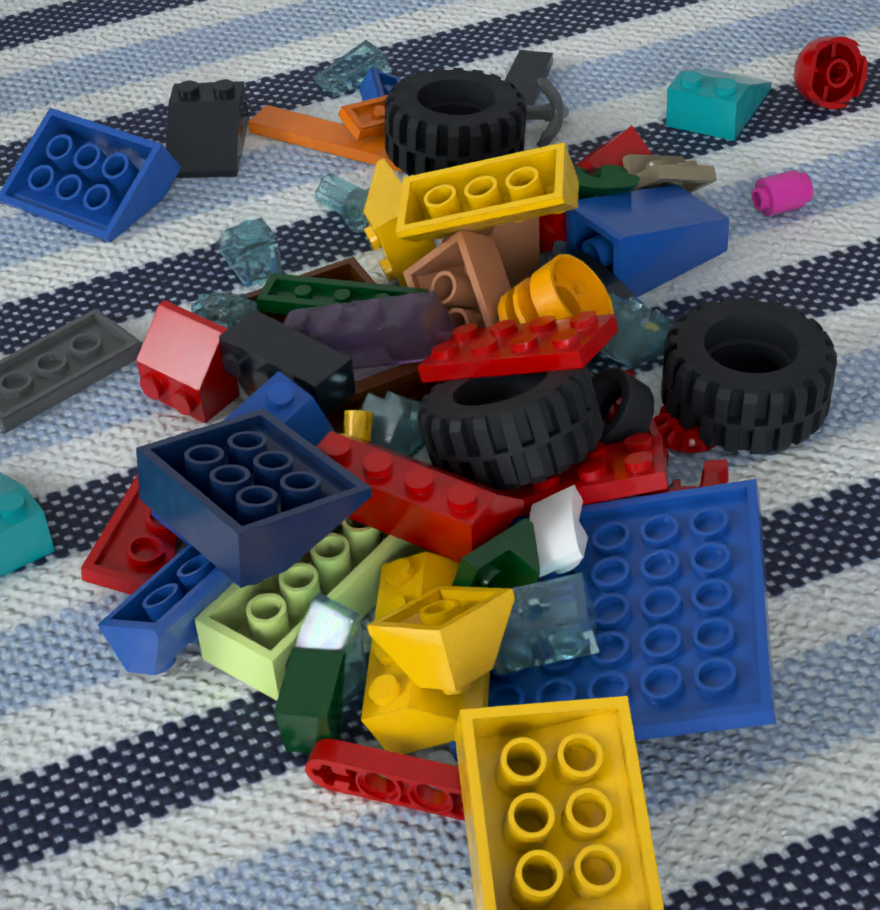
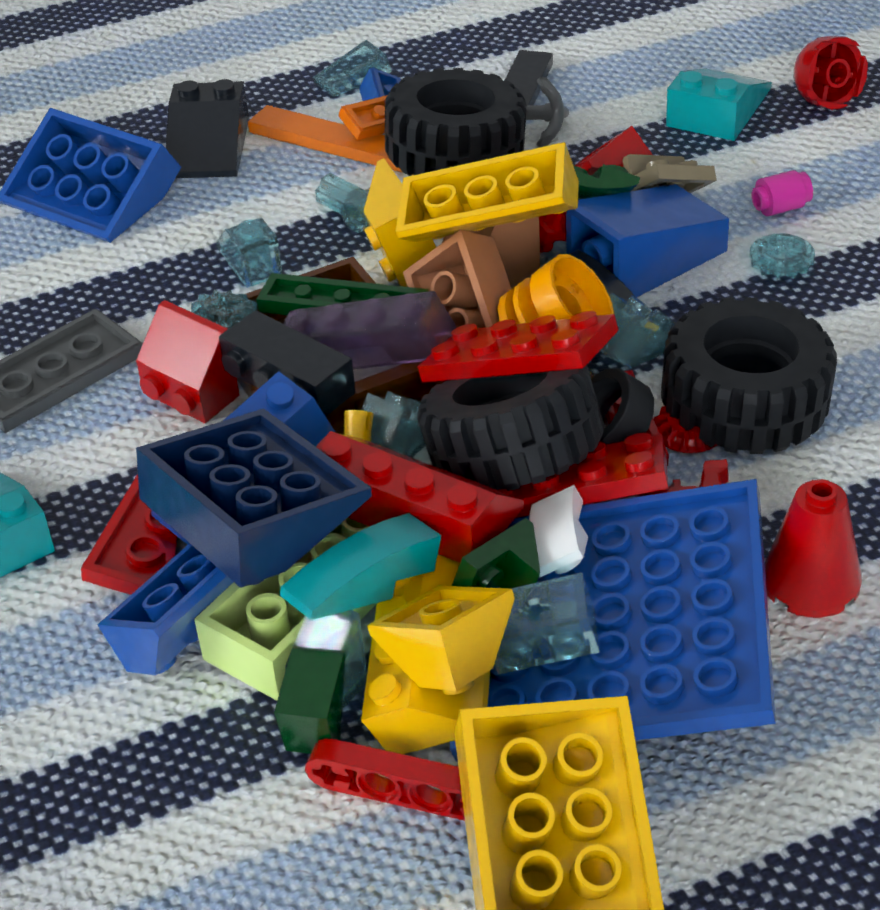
(363, 567): none -> teal slope
(768, 249): none -> clear light blue gear
(815, 553): none -> red cone

